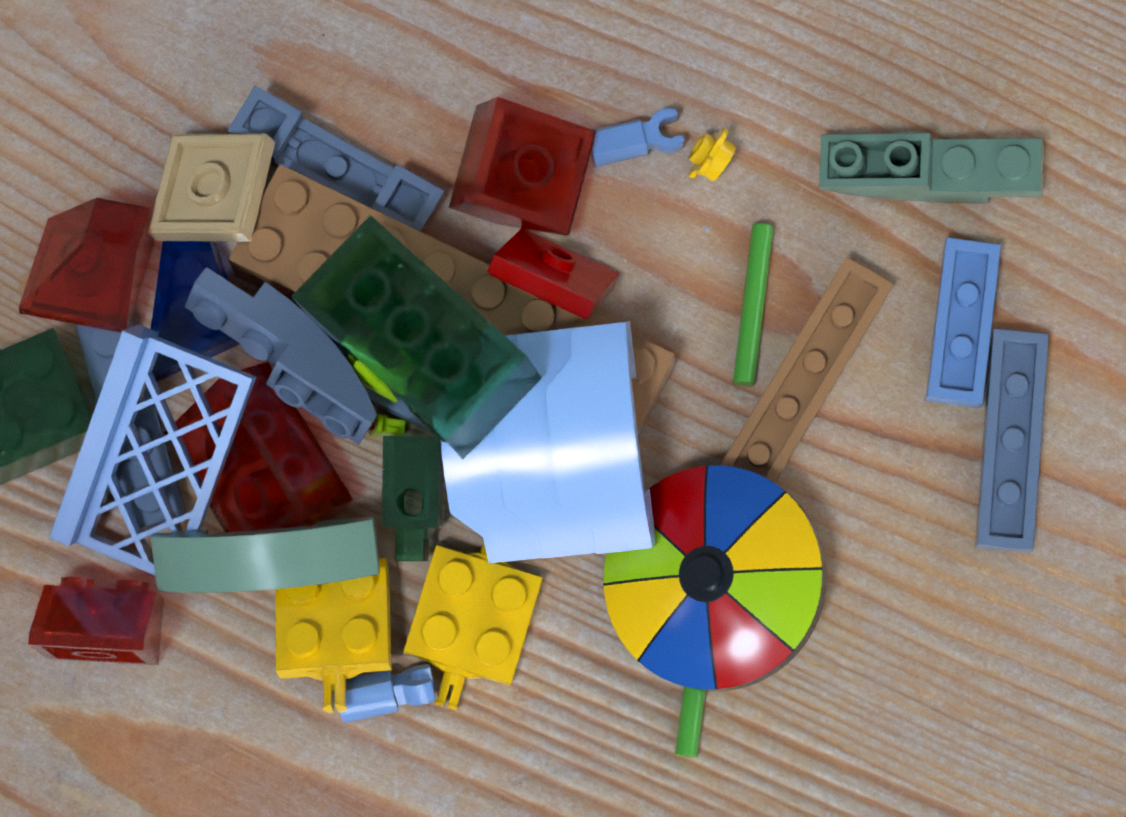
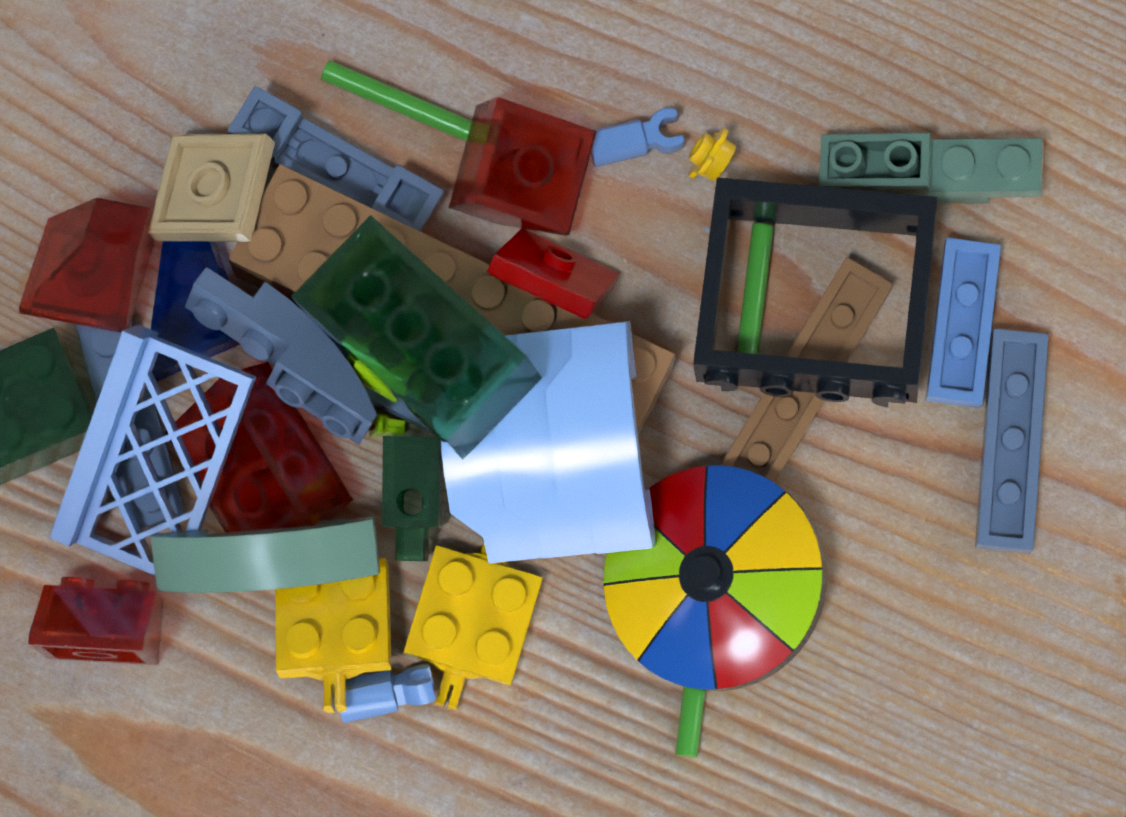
(396, 100): none -> bright green bar
(827, 209): none -> black window

